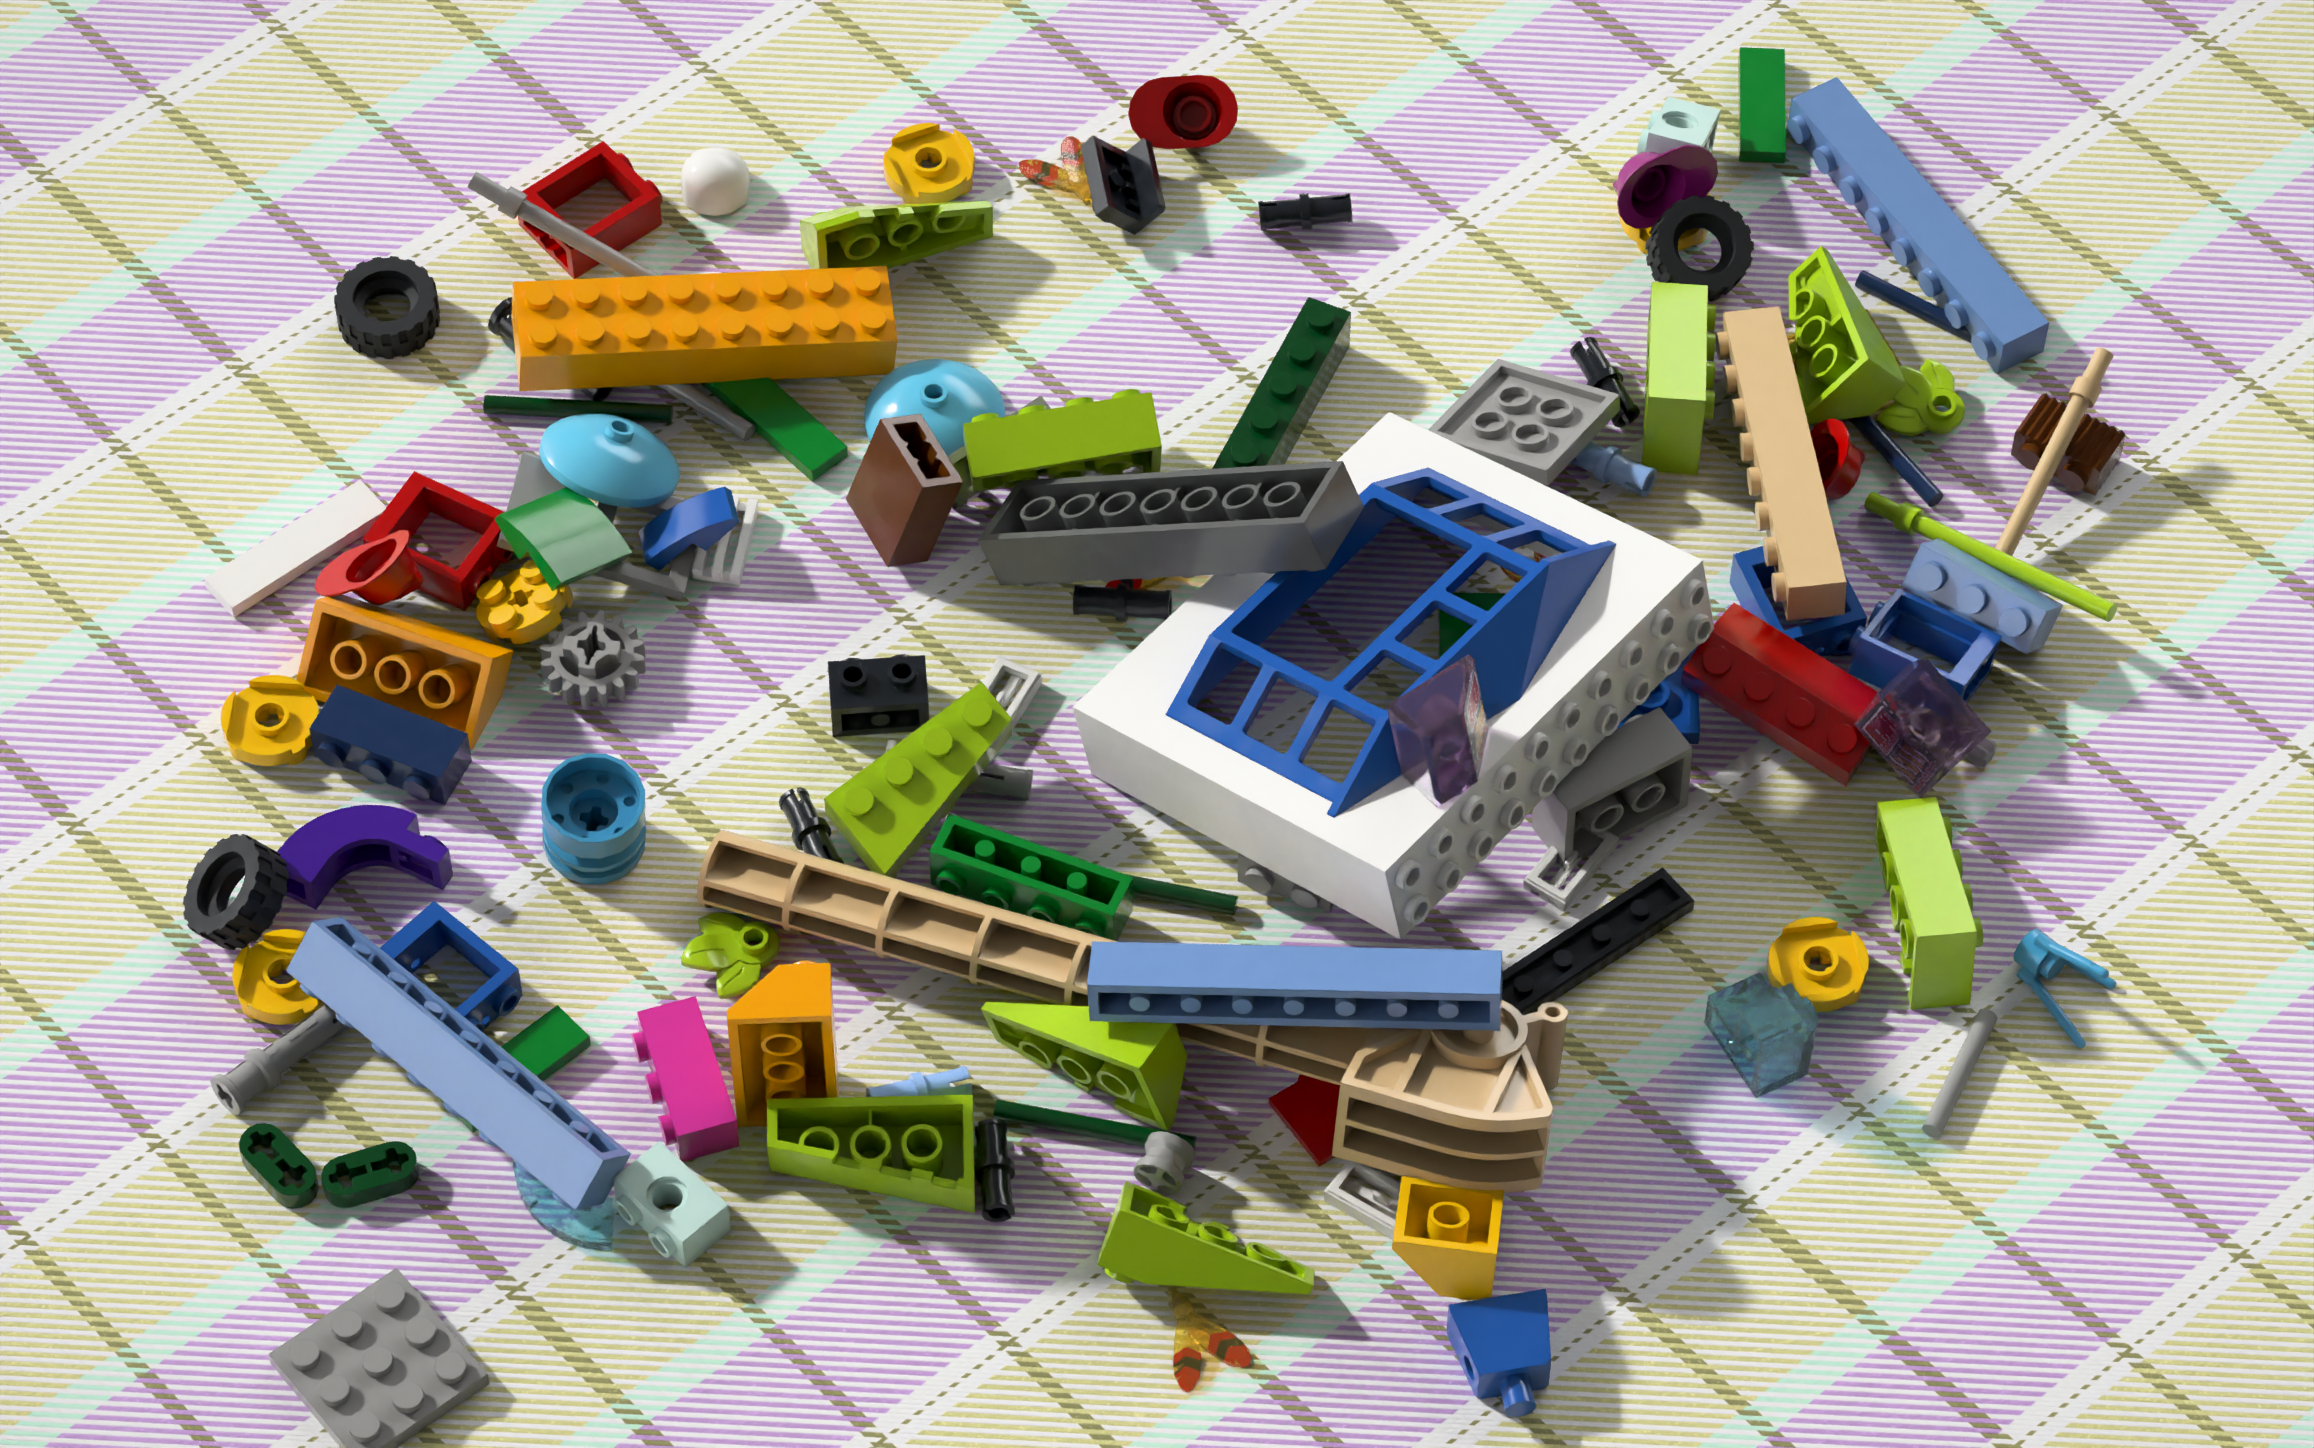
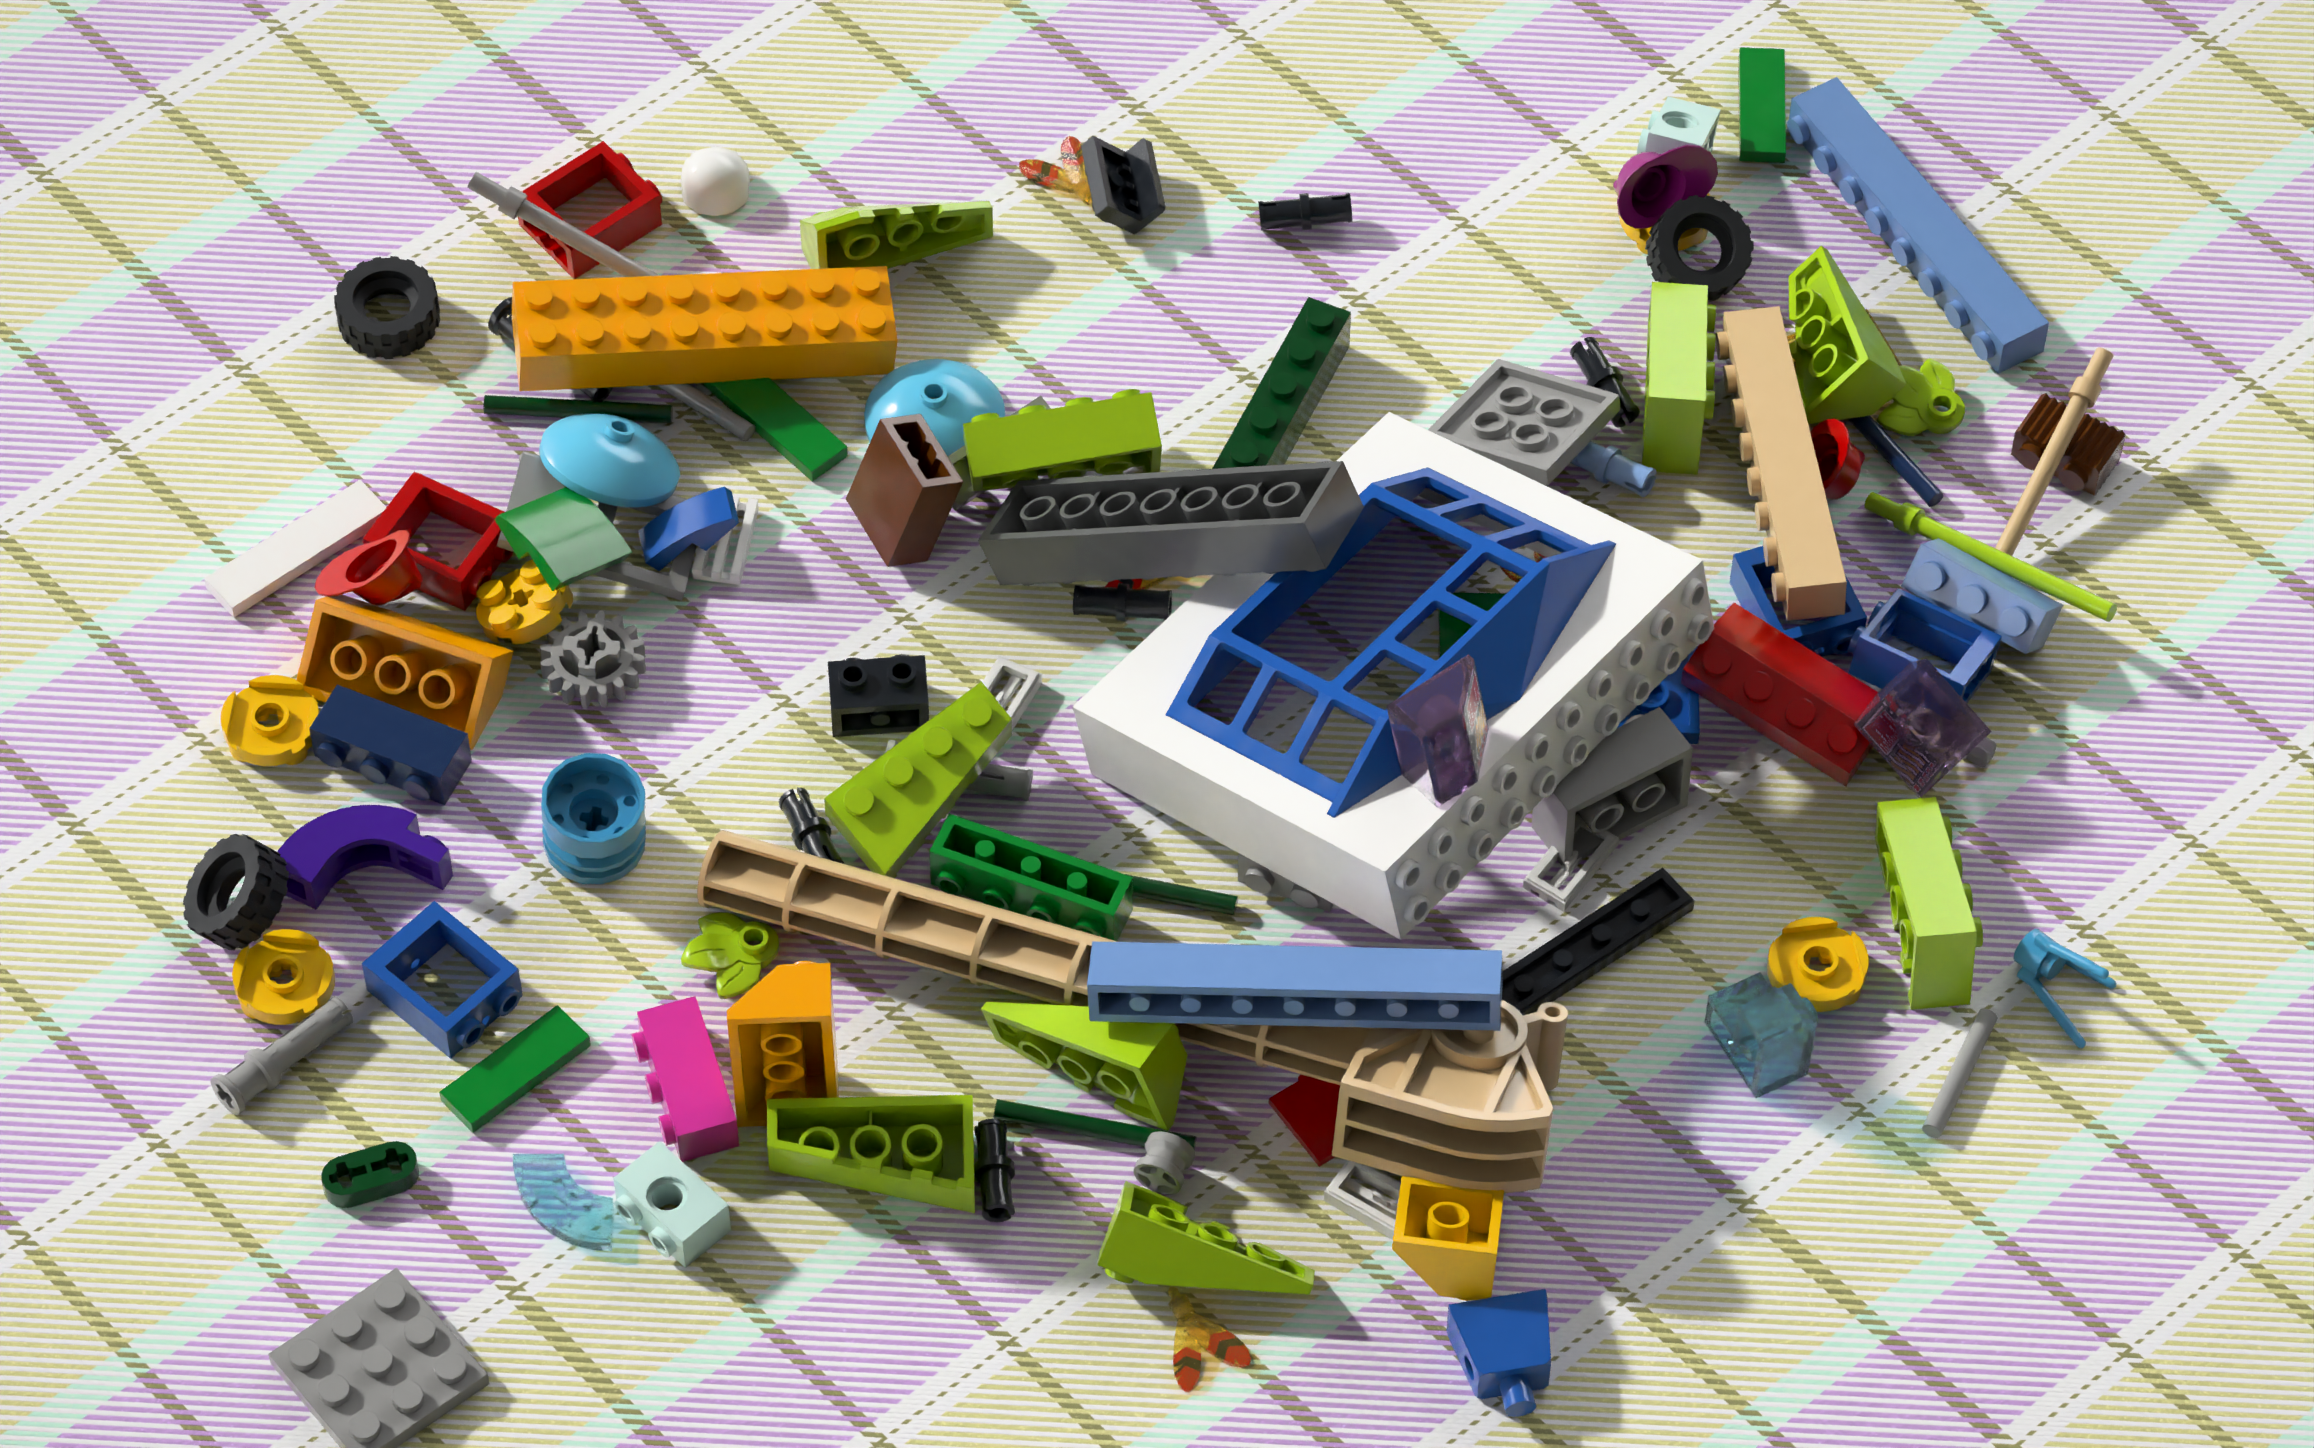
(270, 1172): dark green beam -> none
(458, 1063): medium blue brick -> none
(925, 1085): light blue pin -> none
(929, 185): yellow plate -> none
(1183, 111): red piece -> none
(1908, 303): dark blue bar -> none

